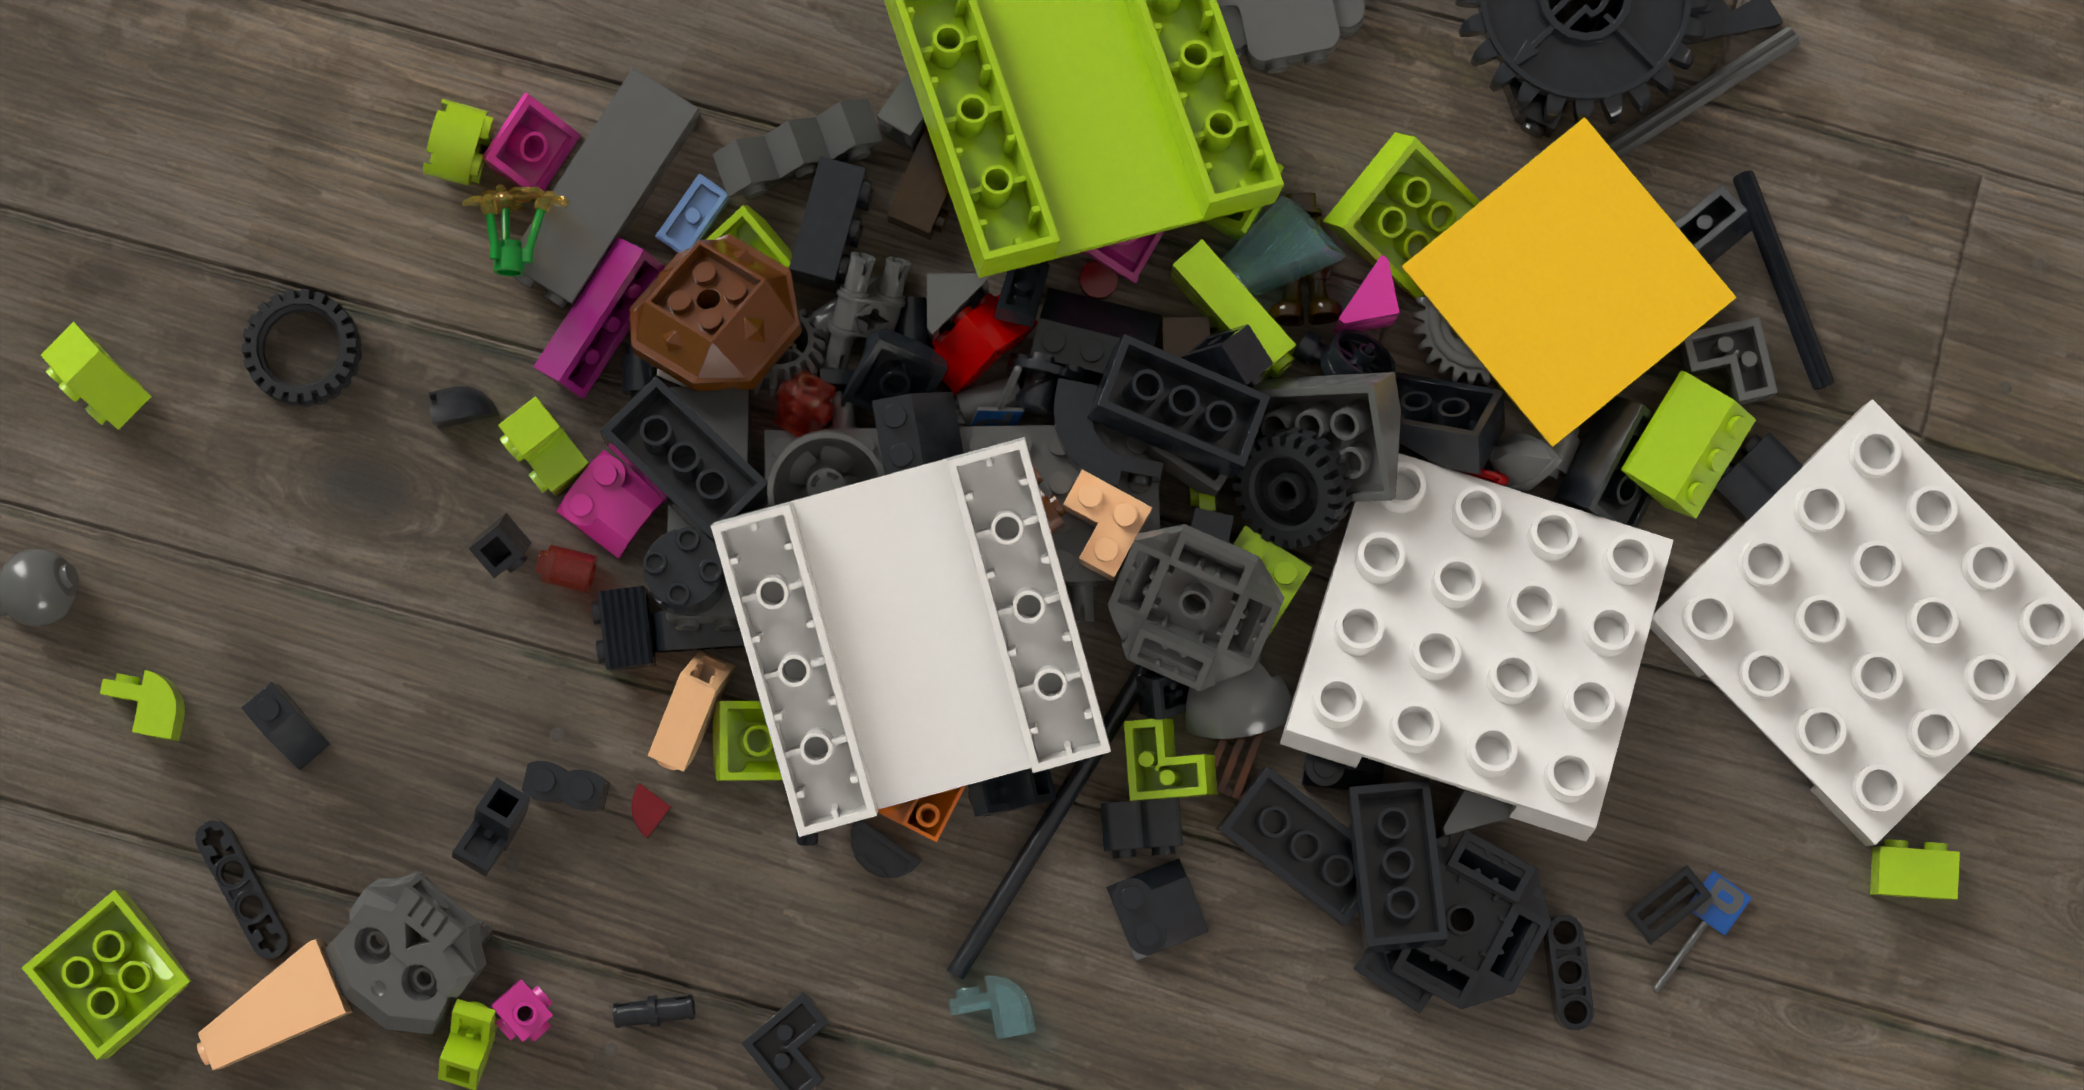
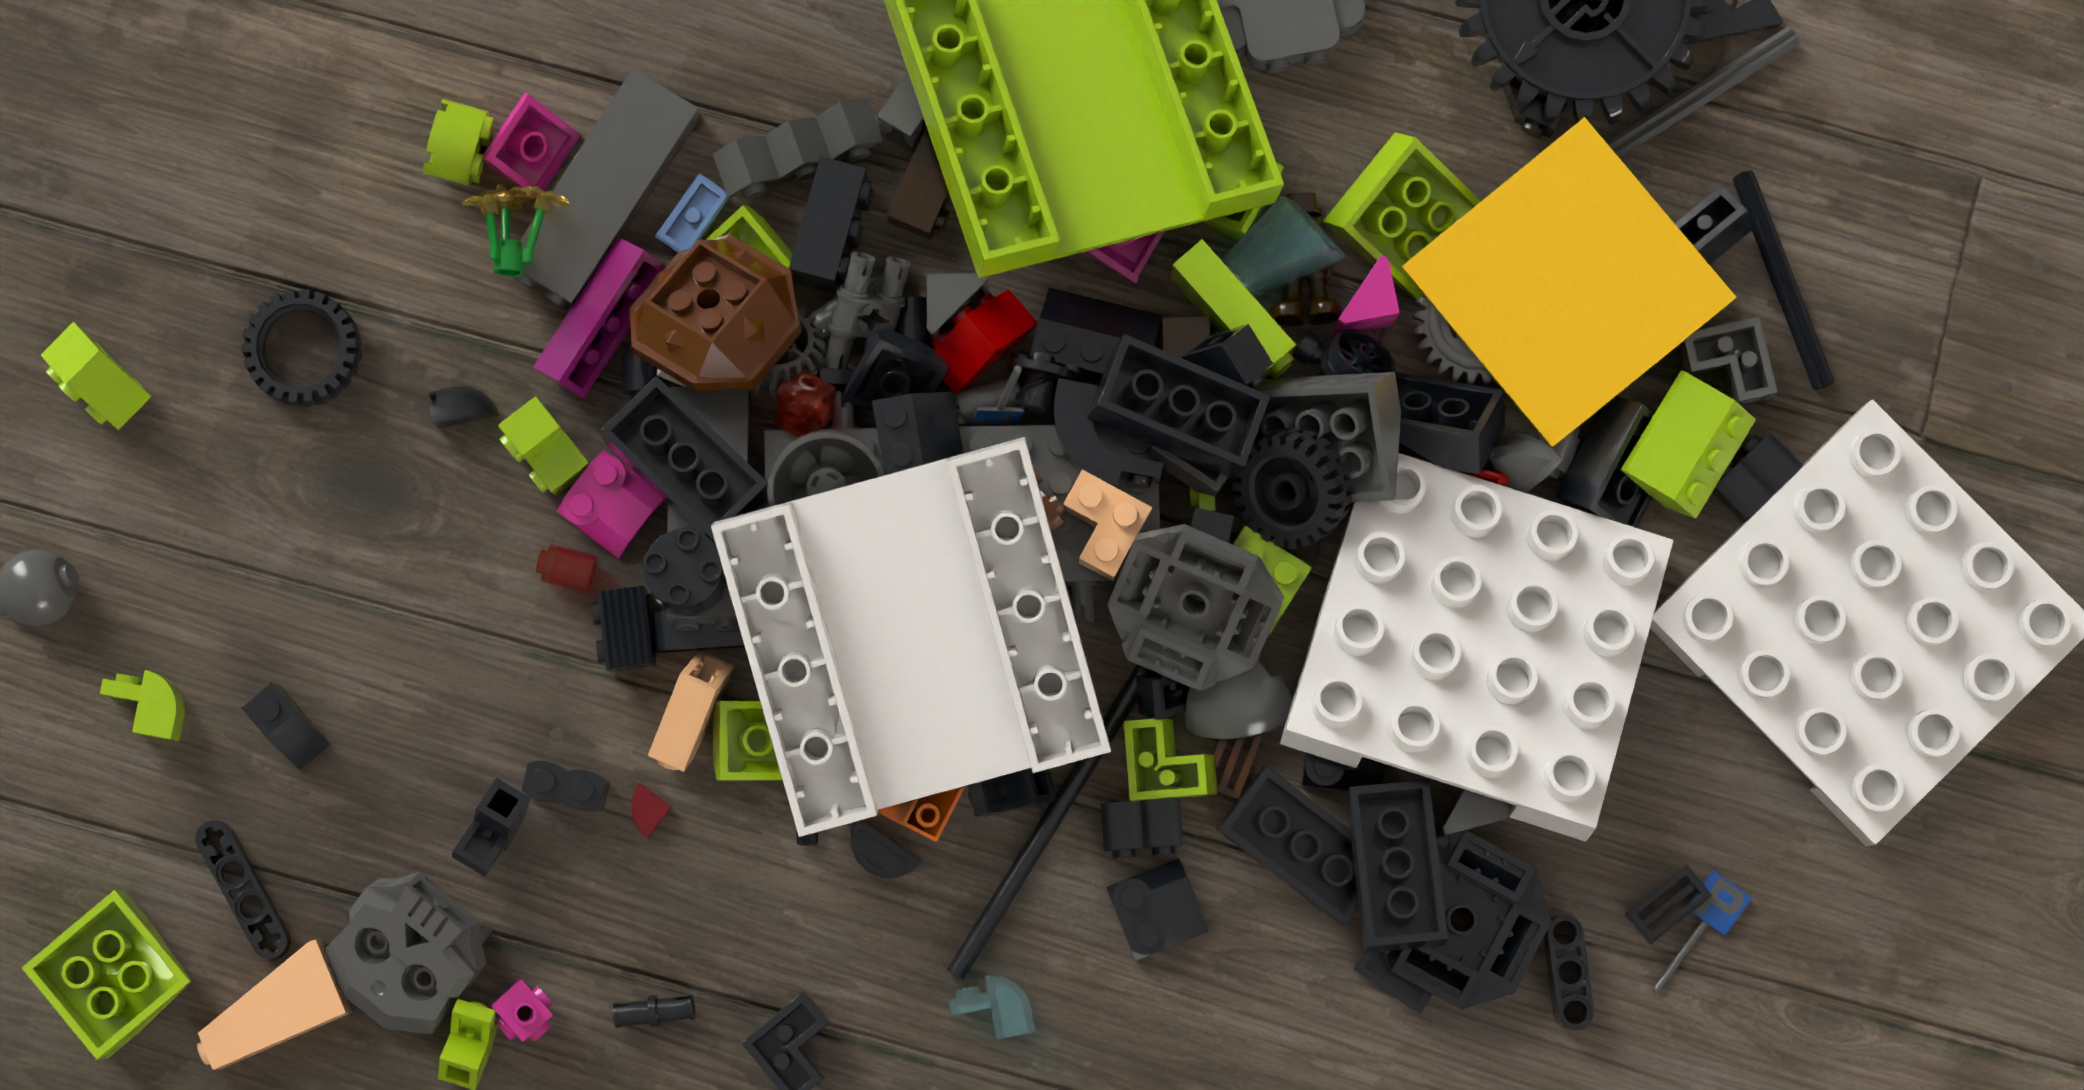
(501, 546): black brick -> none
(1022, 294): black hinge -> none
(1097, 280): dark red tile -> none
(1915, 872): lime brick -> none

